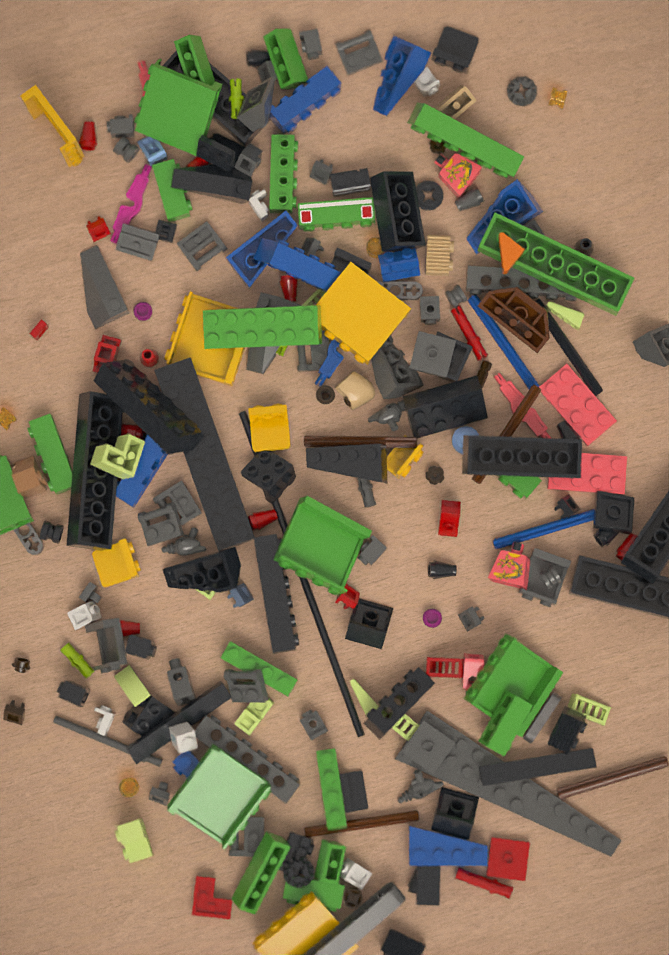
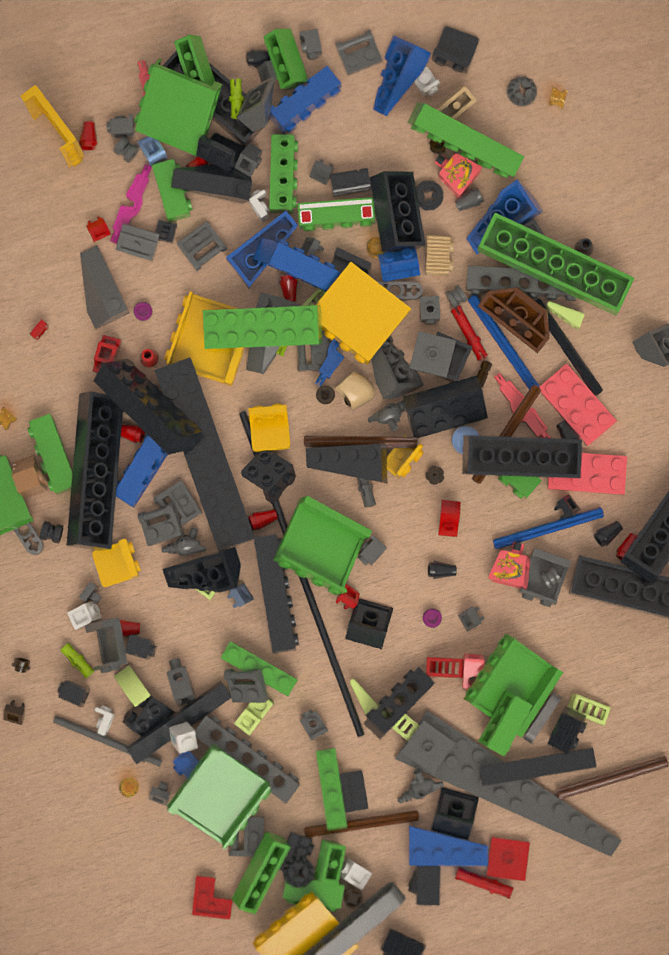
(121, 459): yellowish green brick -> none
(135, 839): yellowish green brick -> none
(509, 252): orange slope -> none
(613, 512): black tile -> none

